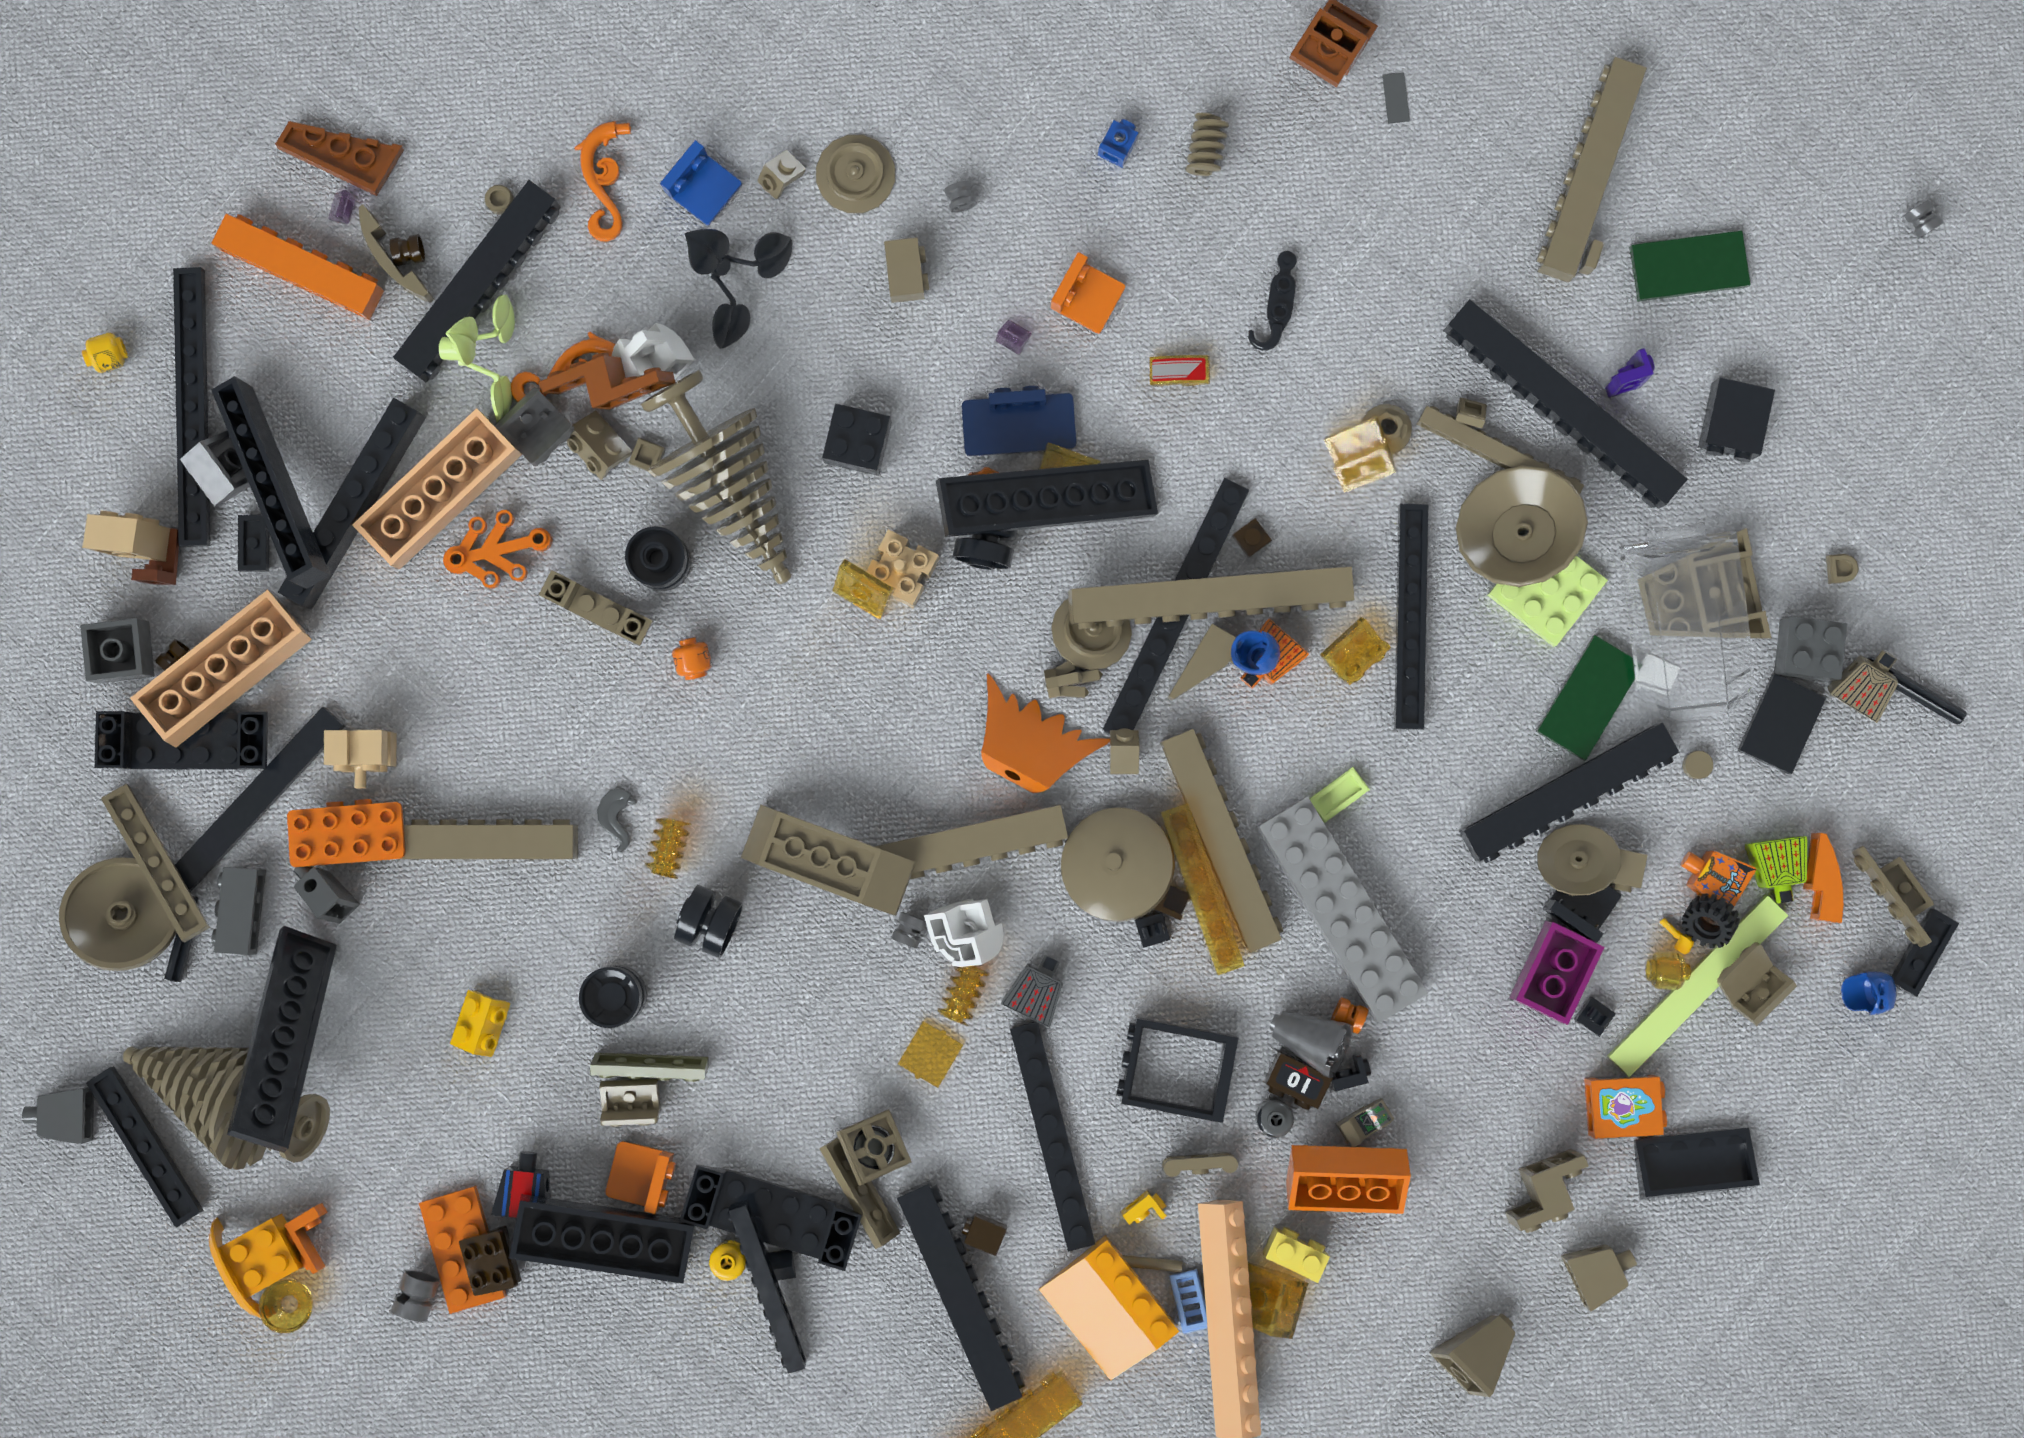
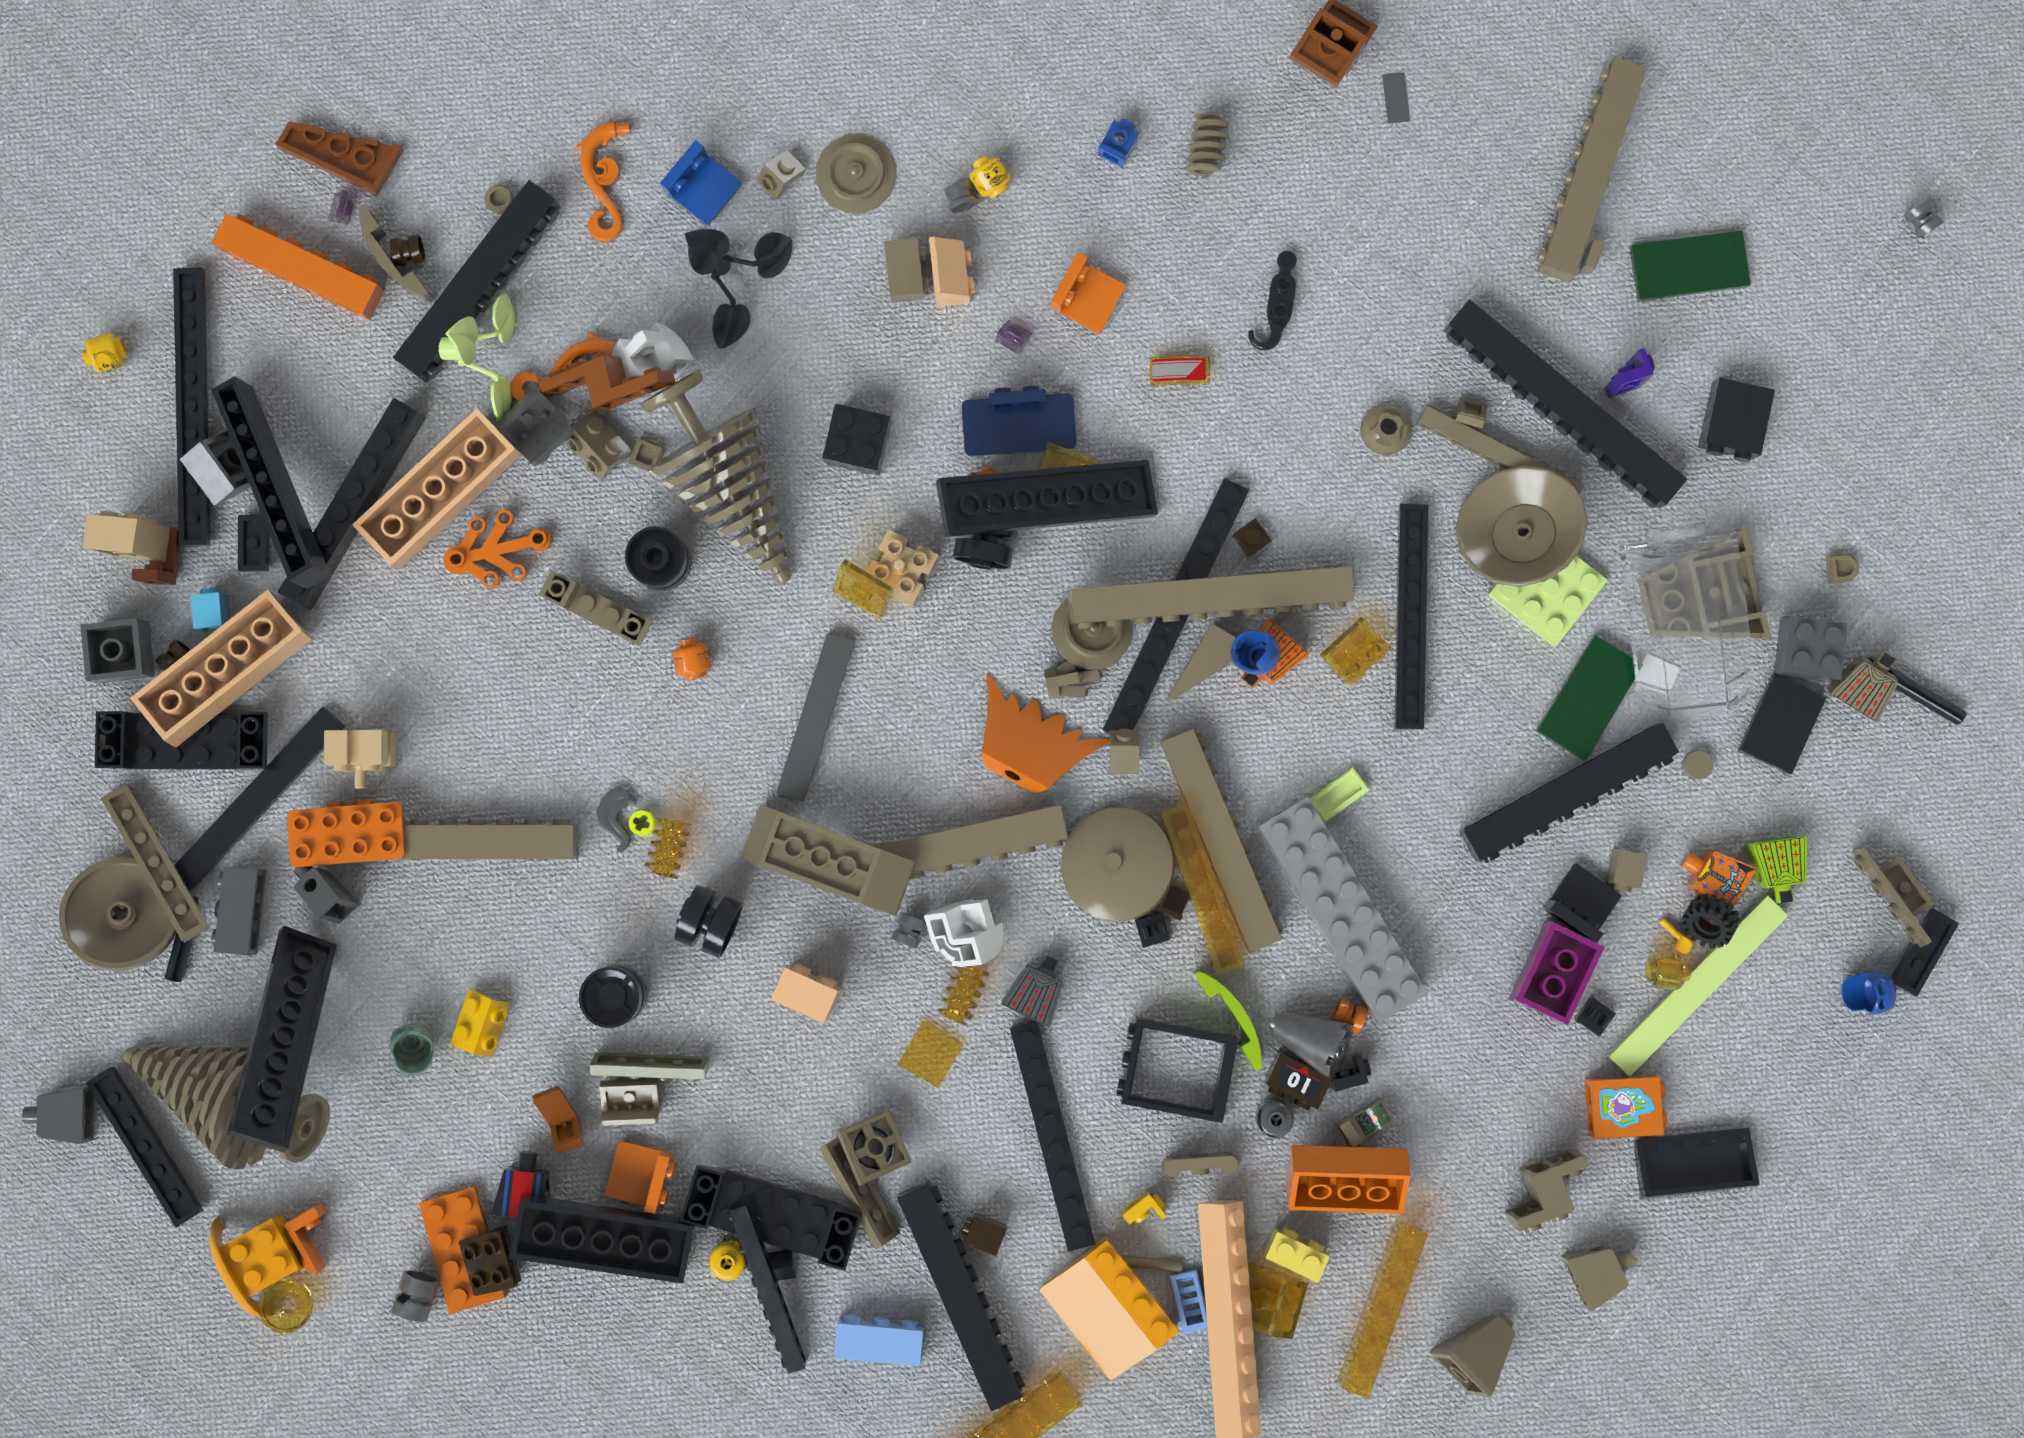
(209, 609): none -> medium azure brick
(412, 1054): none -> sand green helmet
(562, 1119): none -> dark orange bracket
(644, 831): none -> neon yellow bush
(806, 992): none -> light nougat brick
(815, 717): none -> dark grey tile
(879, 1340): none -> light blue brick
(950, 271): none -> light nougat slope
(989, 176): none -> yellow head
(1250, 1046): none -> lime slope
(1360, 454): clear yellow slope -> none
(1382, 1308): none -> clear yellow brick
(1579, 859): dark tan piece -> none
(1754, 984): dark tan bracket -> none
(1824, 880): orange slope -> none

